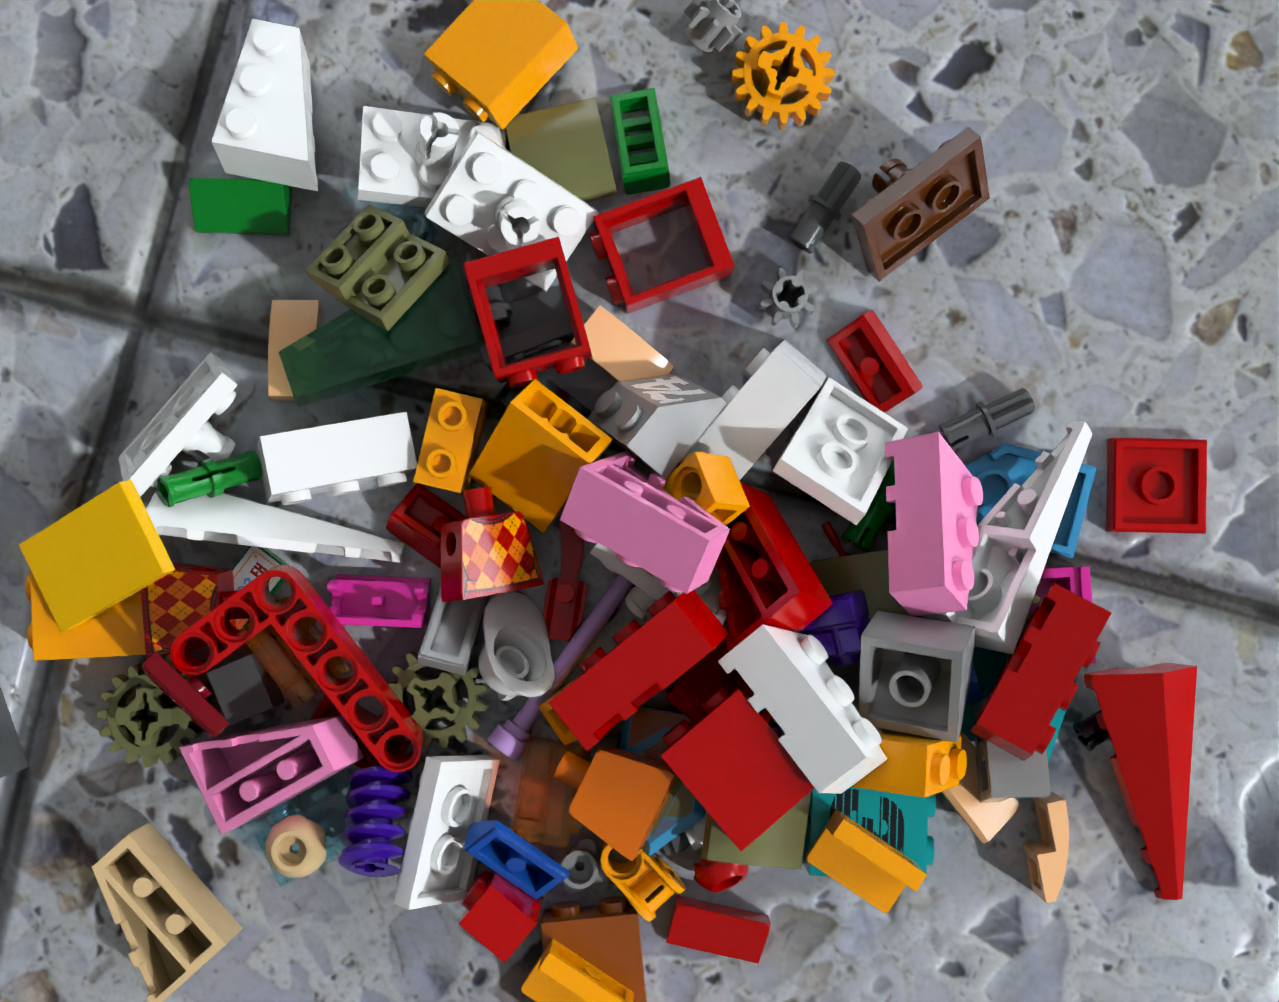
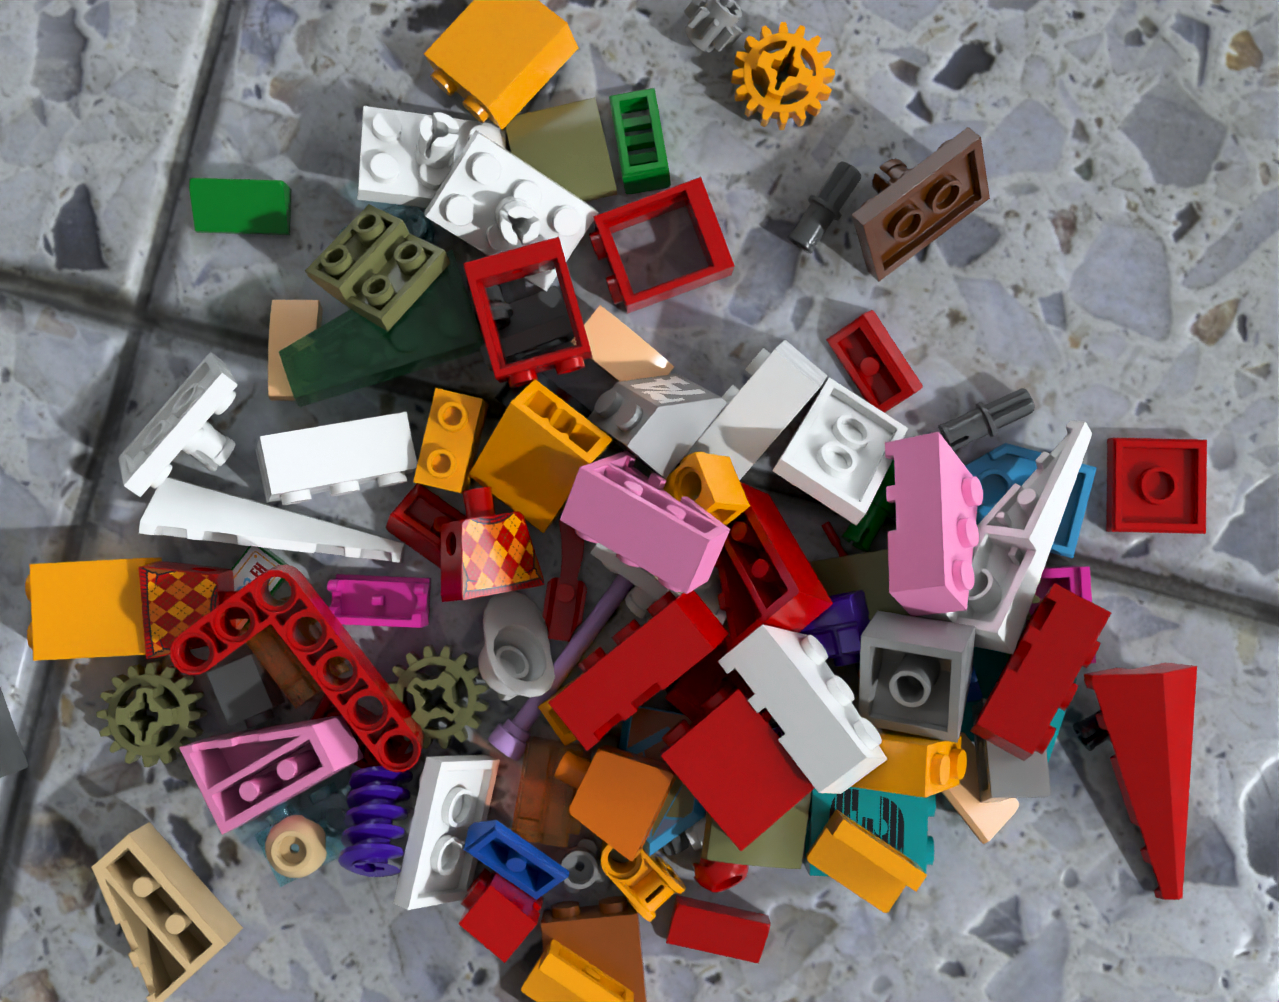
(96, 556): yellow tile -> none
(186, 693): dark red plate -> none
(209, 478): green pin -> none
(269, 110): white wedge -> none
(452, 634): light grey tile -> none
(793, 285): light grey gear -> none
(1049, 857): light nougat slope -> none

